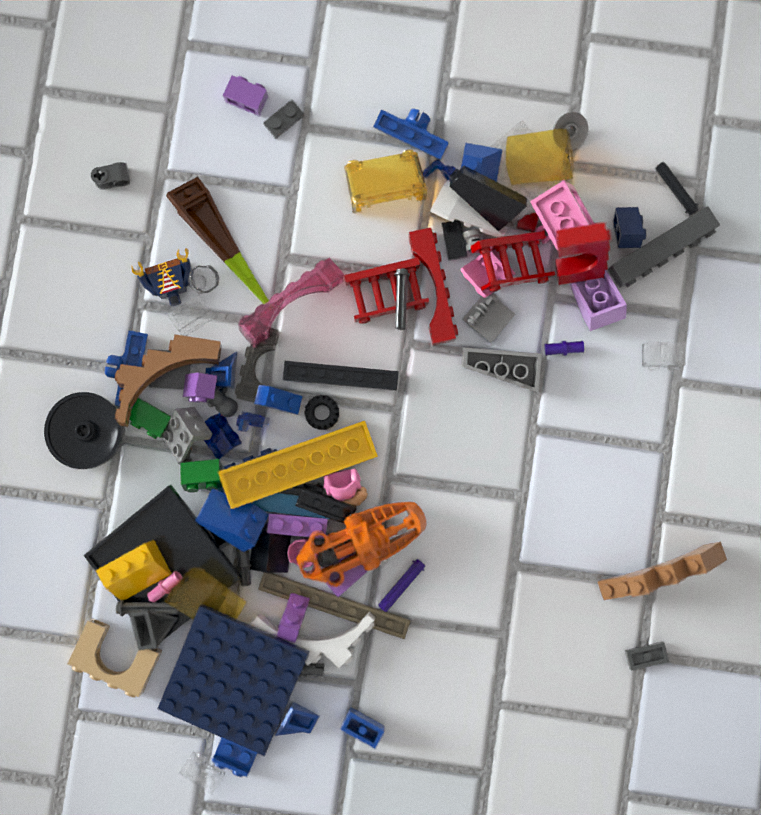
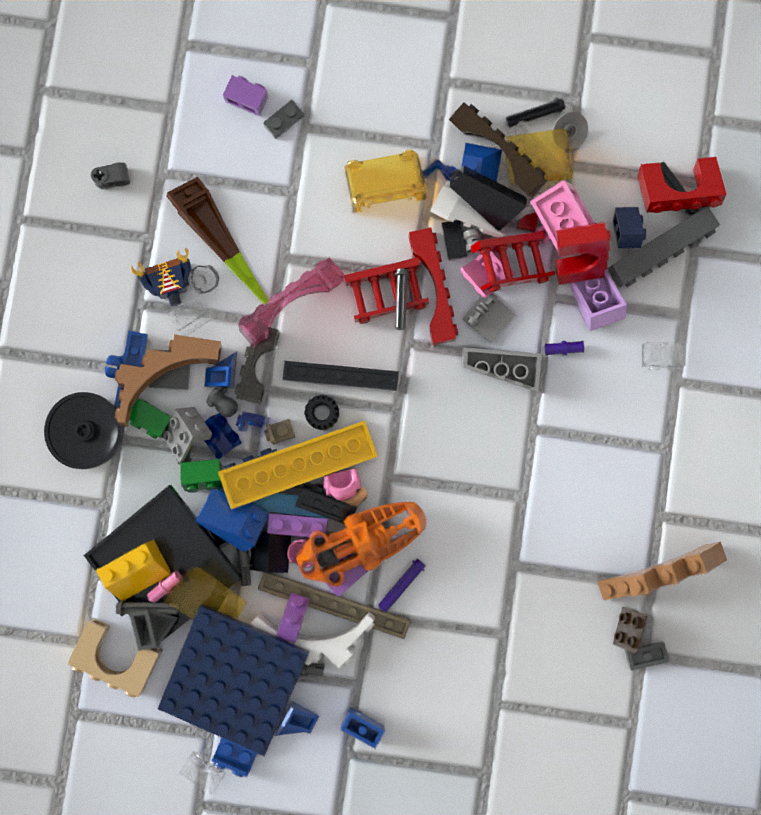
(199, 387): medium lavender brick -> none
(278, 399): blue brick -> none
(279, 431): none -> dark tan bracket
(412, 132): blue plate -> none
(471, 124): none -> dark brown arch
(536, 112): none -> black axle
(630, 630): none -> dark brown hinge
(660, 197): none -> red arch

